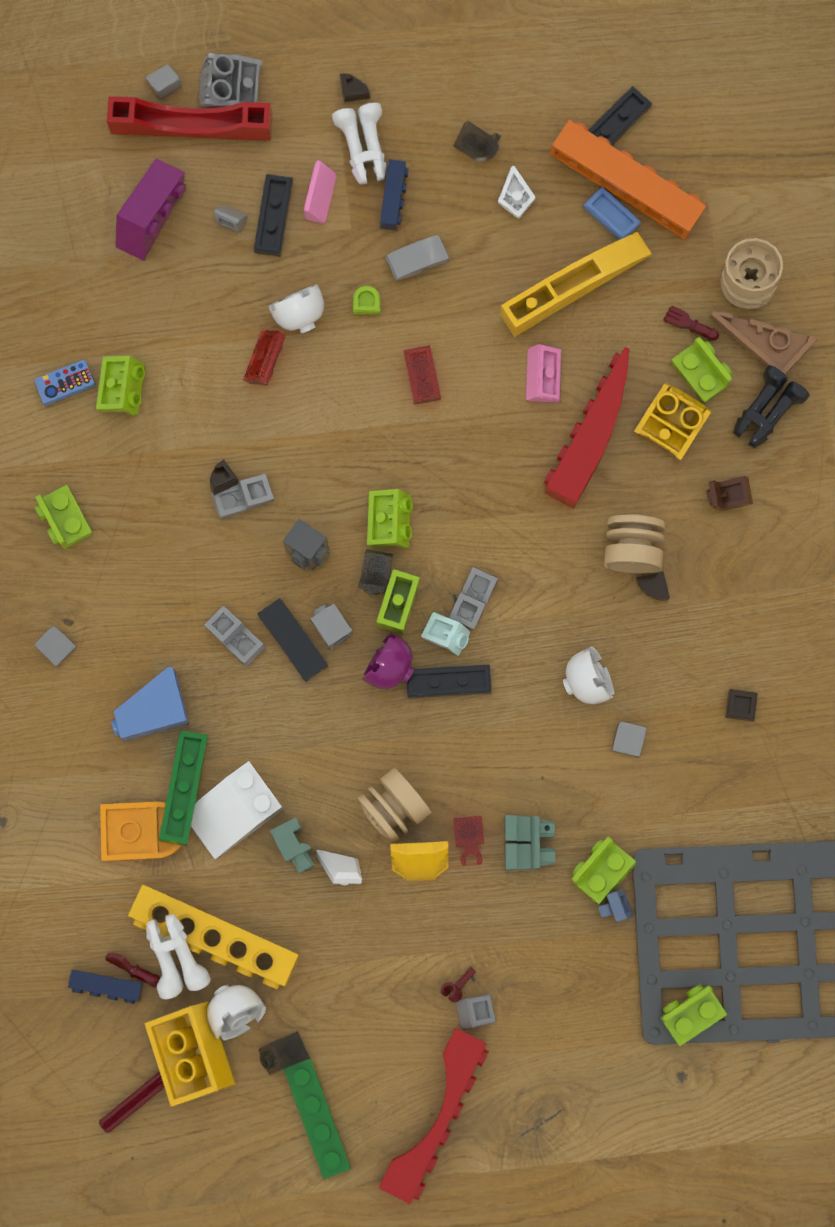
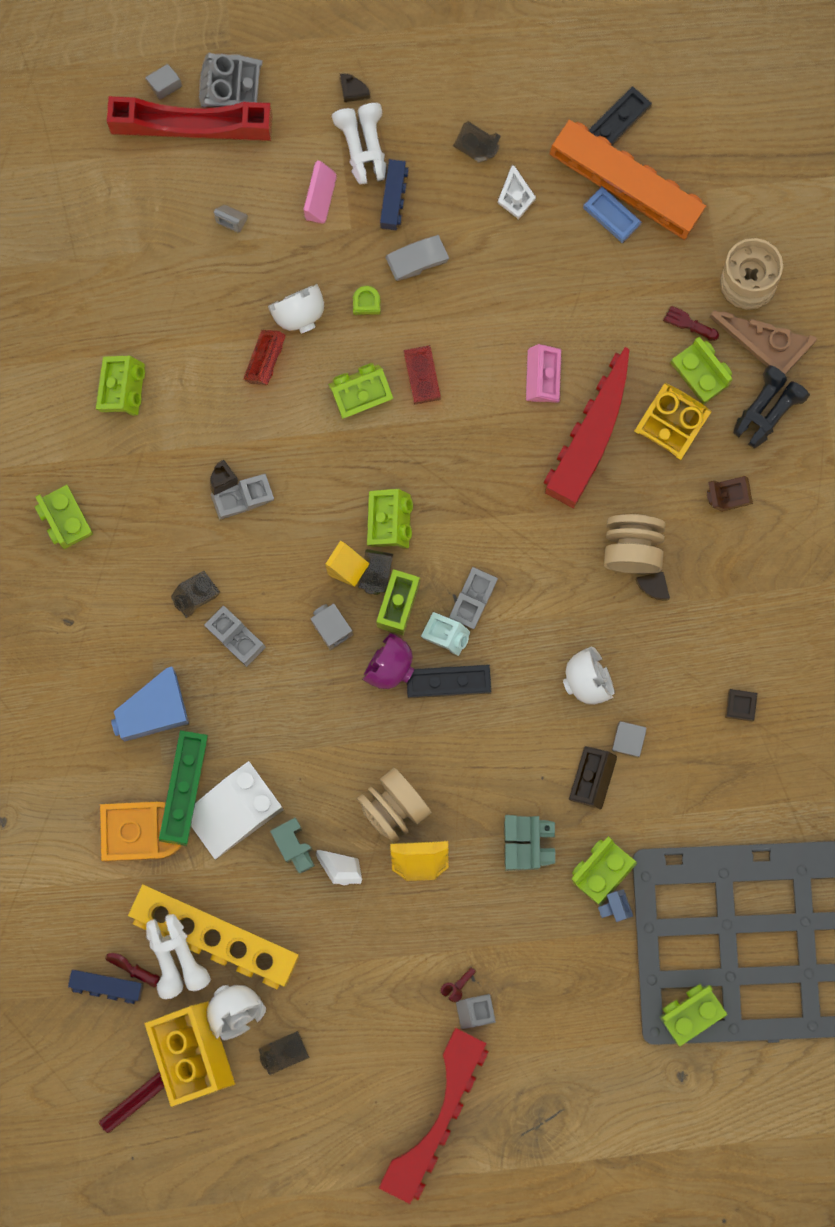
(55, 645): light grey slope -> none
(64, 382): tile -> none
(148, 208): magenta wedge -> none
(194, 593): none -> clear smoke bracket
(273, 215): black tile -> none
(292, 640): black tile -> none
(306, 546): dark grey brick -> none
(317, 1118): green plate -> none
(346, 564): none -> yellow slope
(360, 390): none -> lime bracket
(469, 834): clear red plate -> none
(572, 283): yellow slope -> none
(593, 777): none -> dark brown slope

